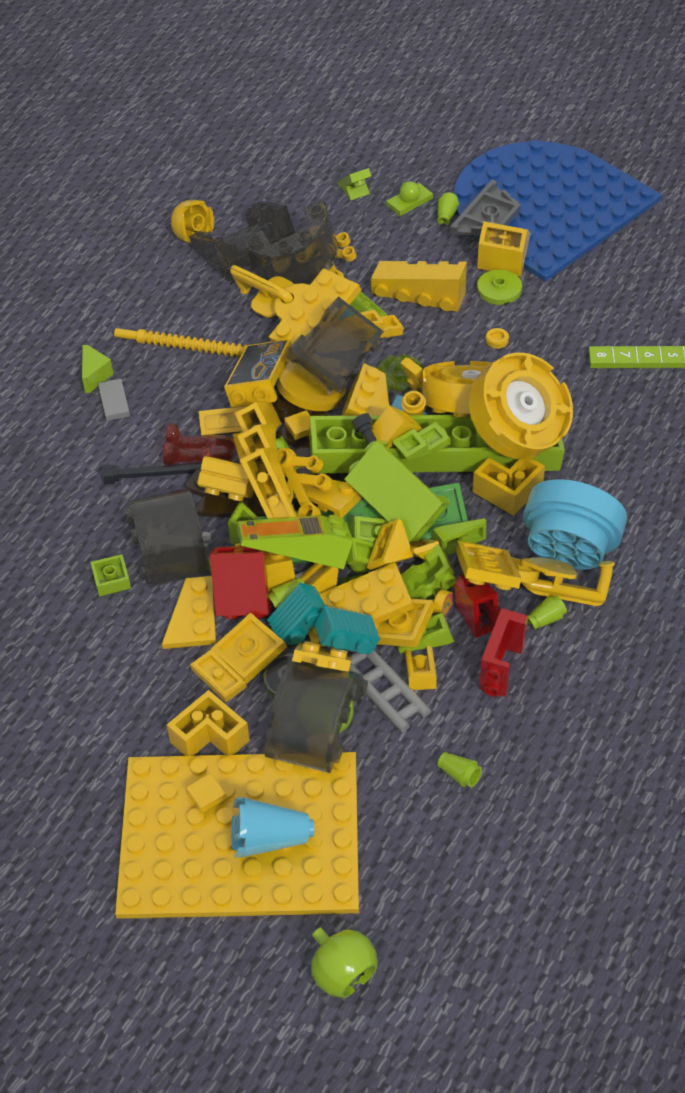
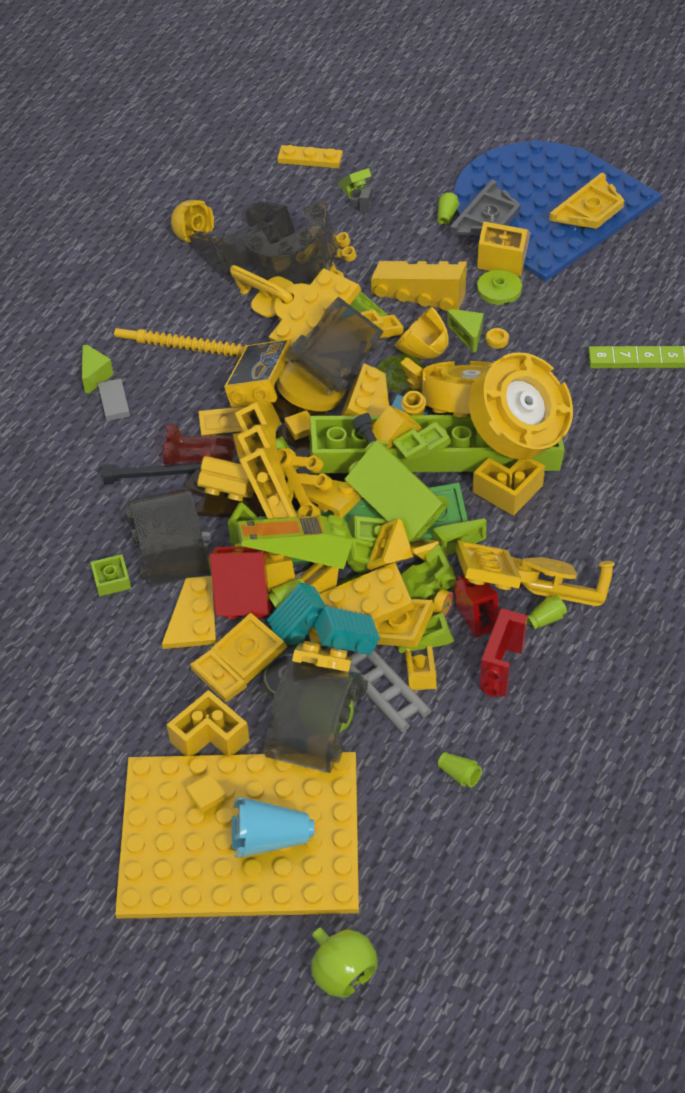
(310, 156): none -> yellow plate
(362, 198): none -> flat silver tile
(409, 197): lime tile -> none
(425, 337): none -> yellow hair
(466, 326): none -> lime slope
(573, 522): medium azure wheel -> none
(589, 205): none -> yellow wing

